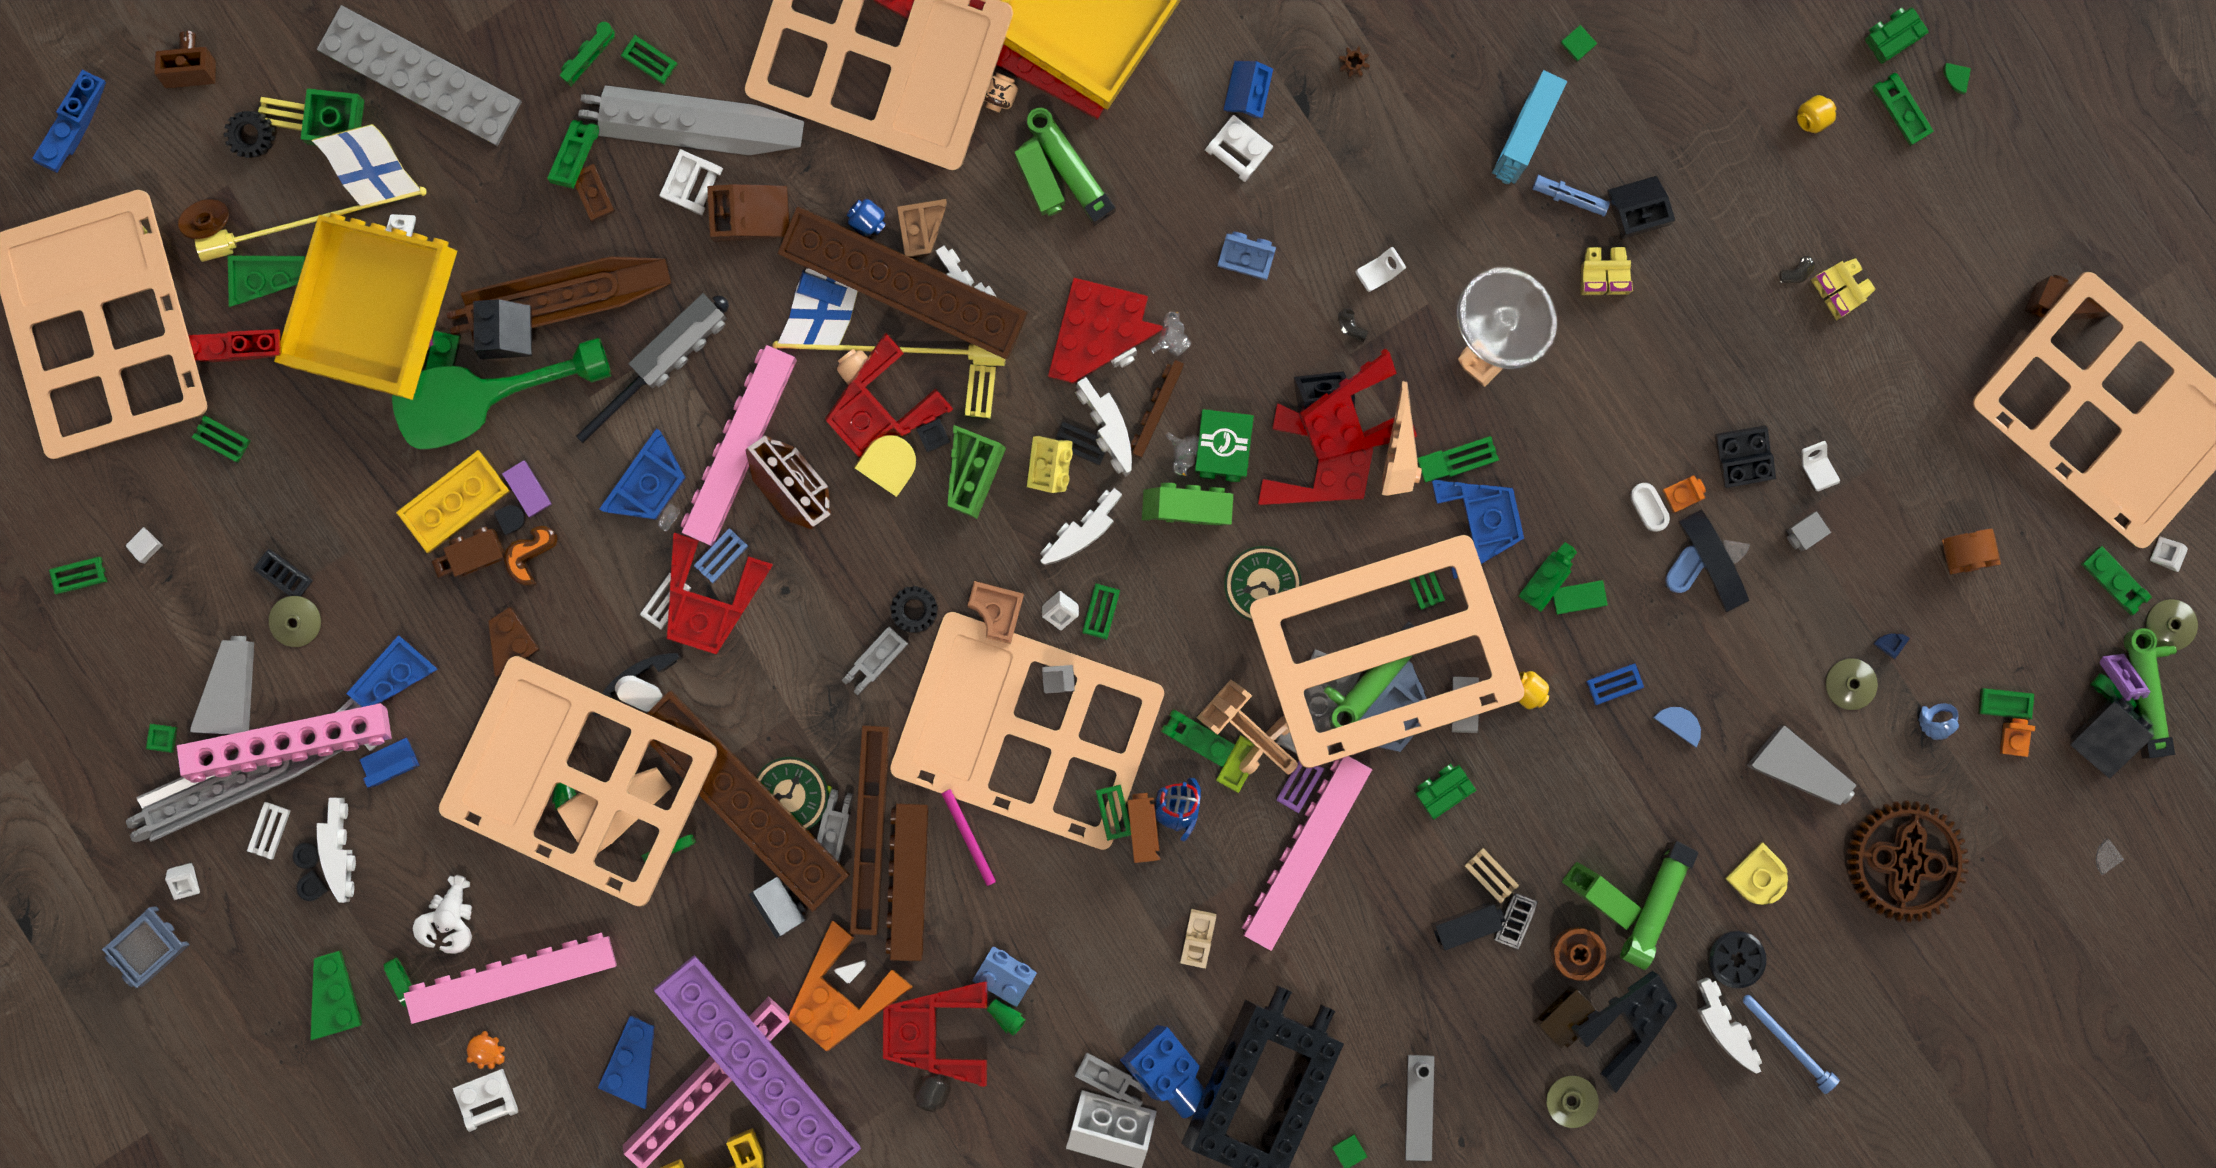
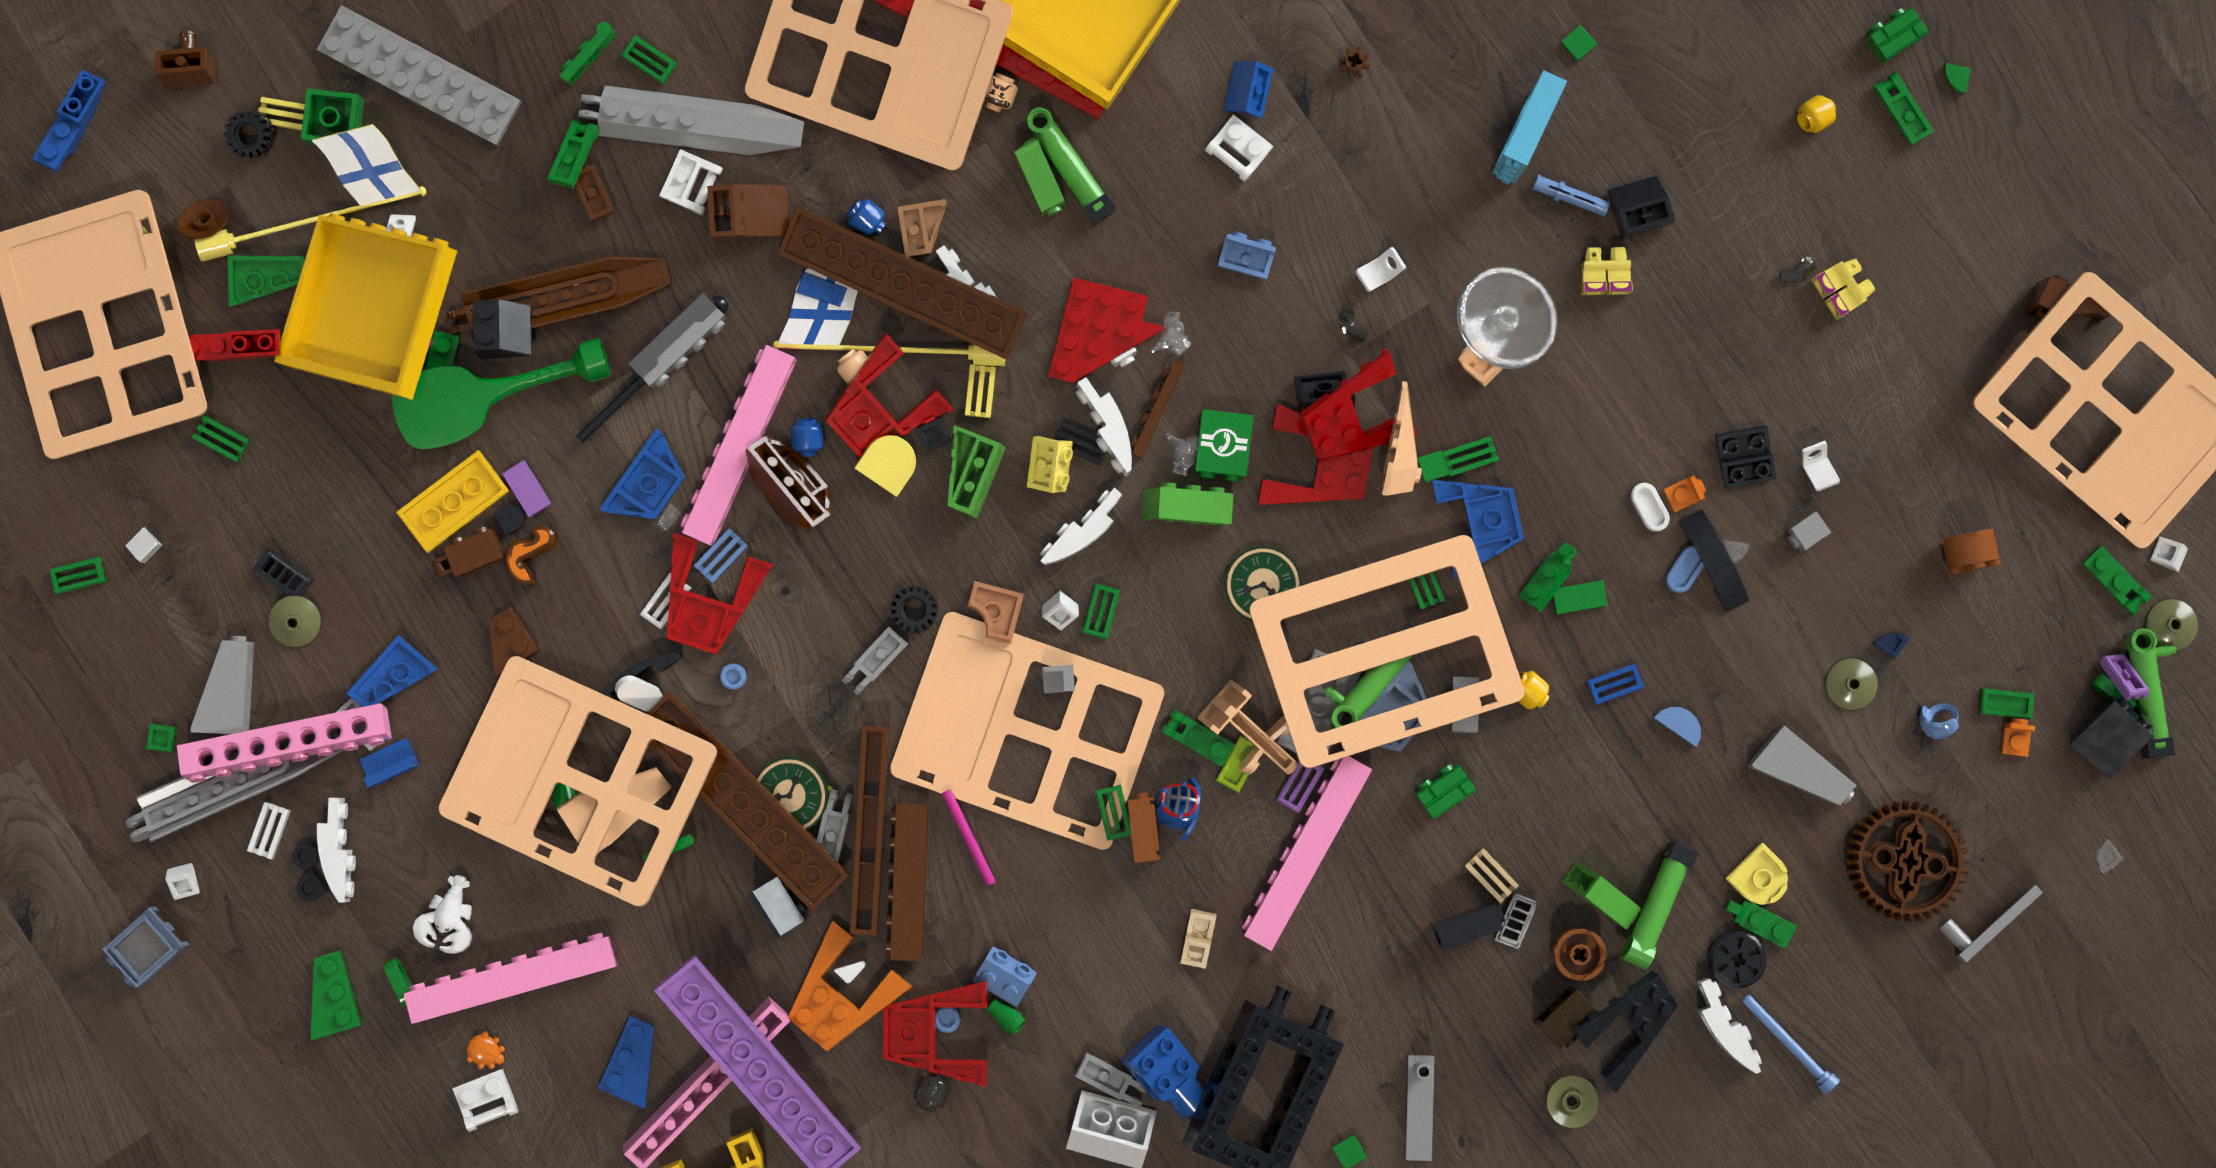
(733, 676): none -> medium blue tile
(807, 436): none -> blue head
(947, 1019): none -> medium blue tile
(1762, 922): none -> green hinge
(1970, 948): none -> light grey piece

